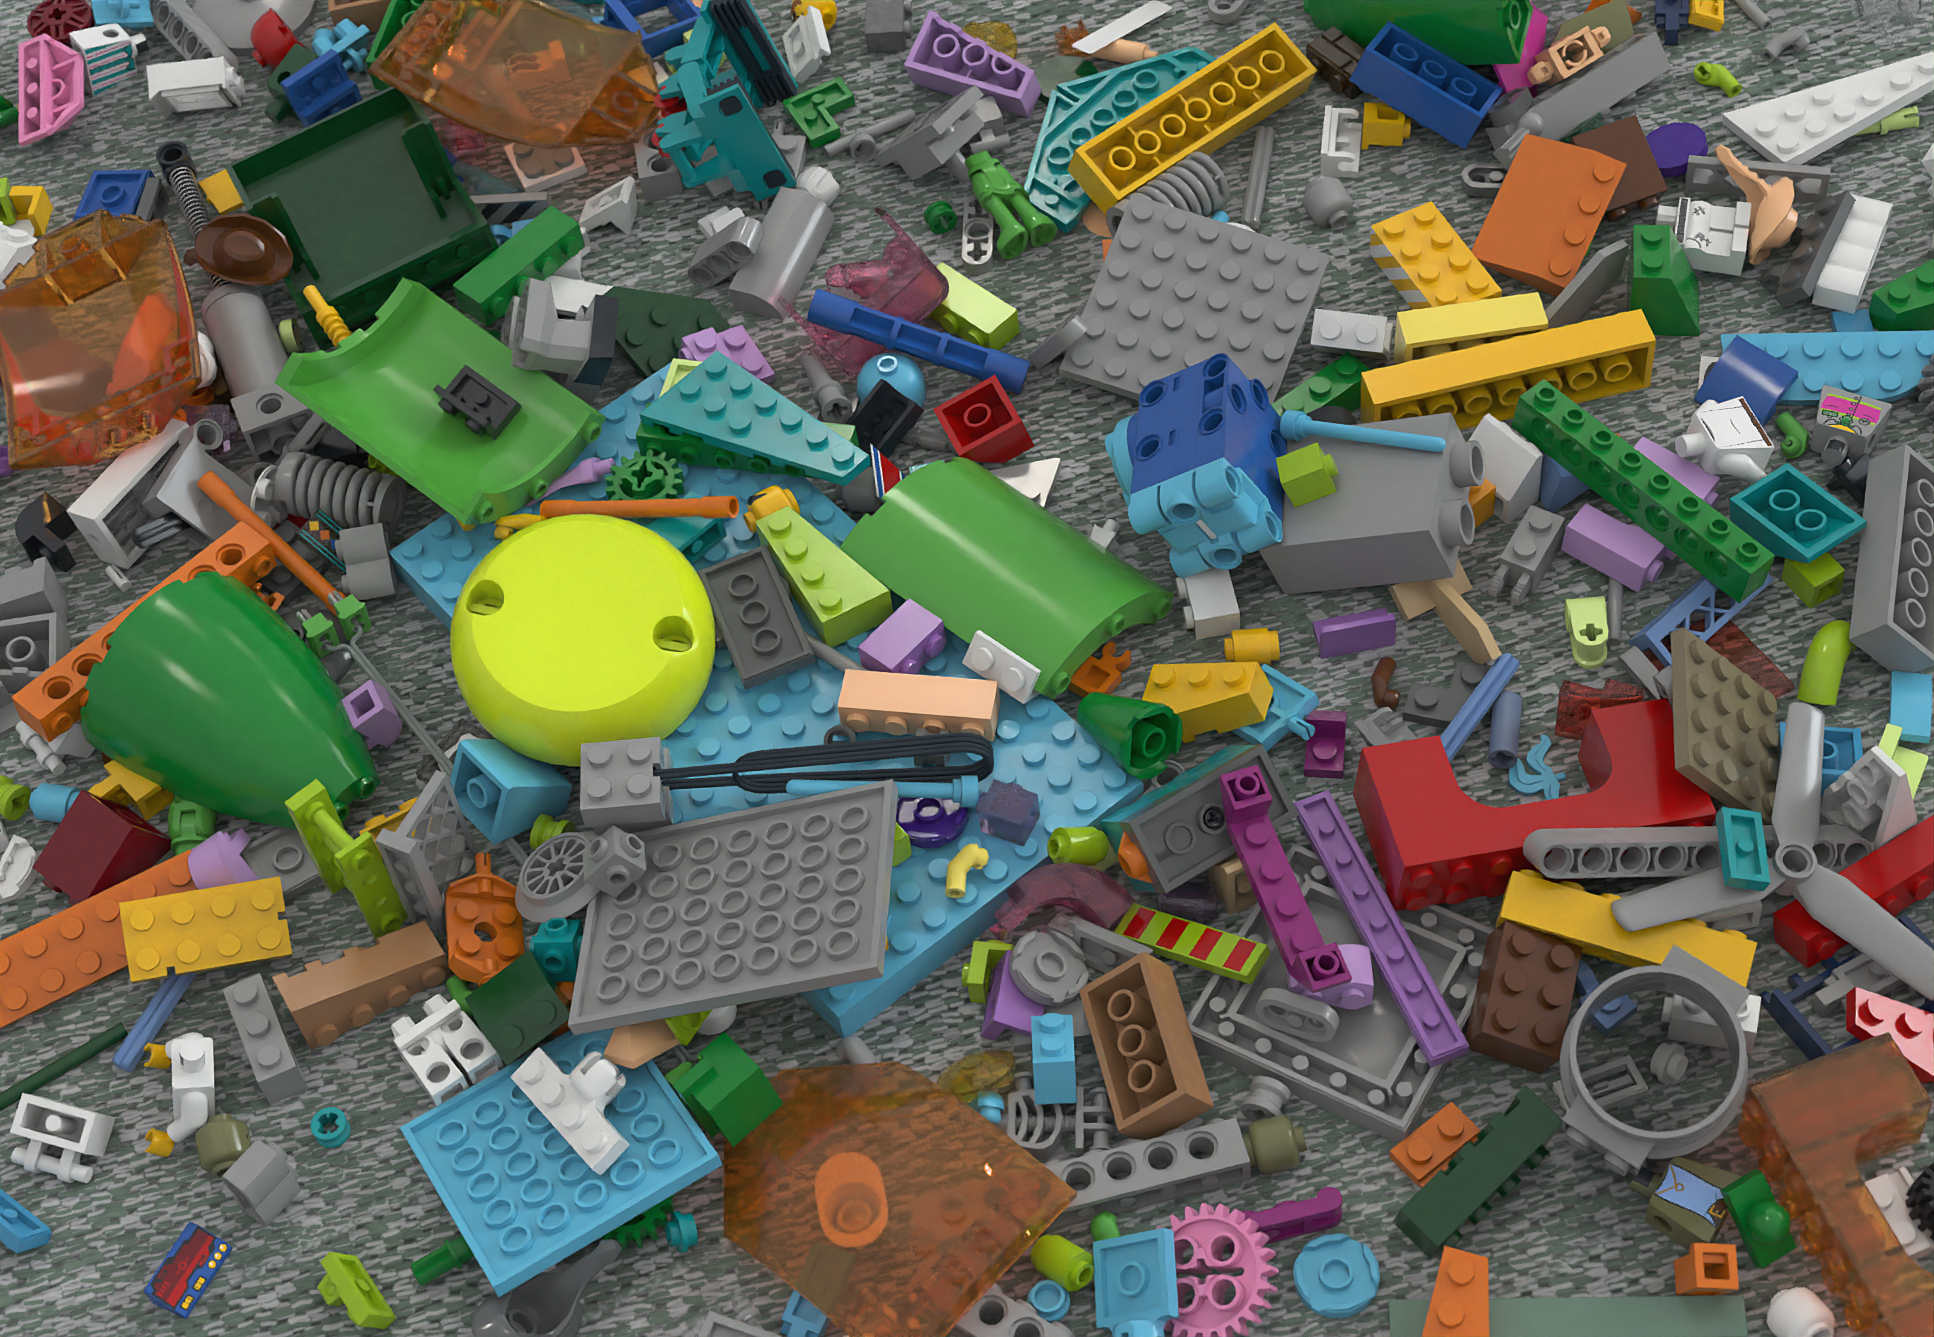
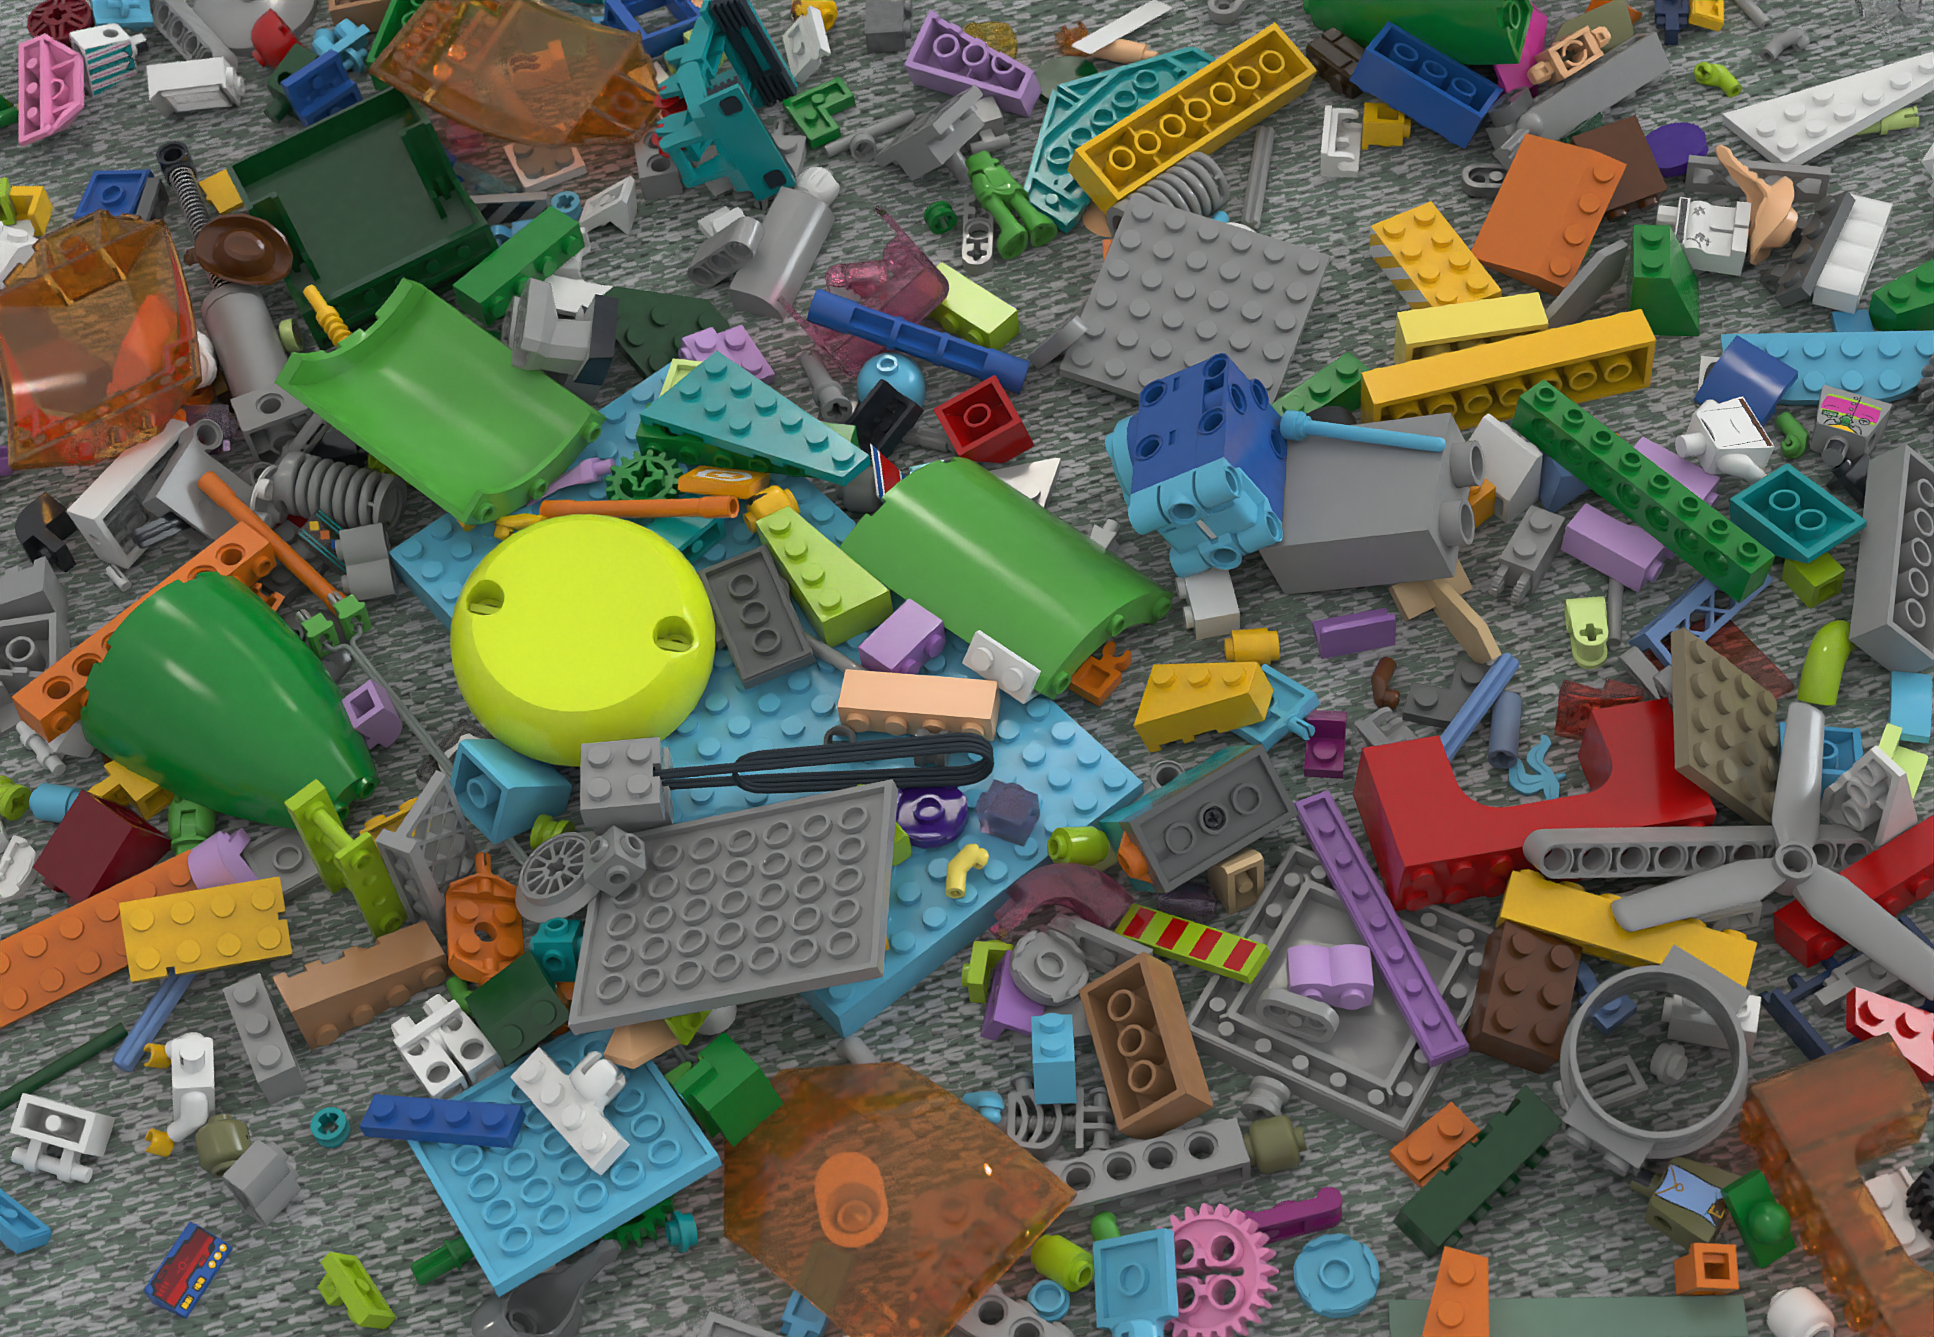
(443, 1121): none -> blue plate
(479, 402): black bracket -> none
(568, 198): none -> medium azure bush
(723, 482): none -> light orange tile
(960, 790): medium azure piece -> none
(978, 1072): clear yellow dish -> none
(1132, 731): green cone -> none
(1274, 883): magenta slope -> none
(1307, 474): lime brick -> none
(1327, 201): light grey head -> none
(1352, 333): white panel -> none
(1742, 849): teal plate -> none

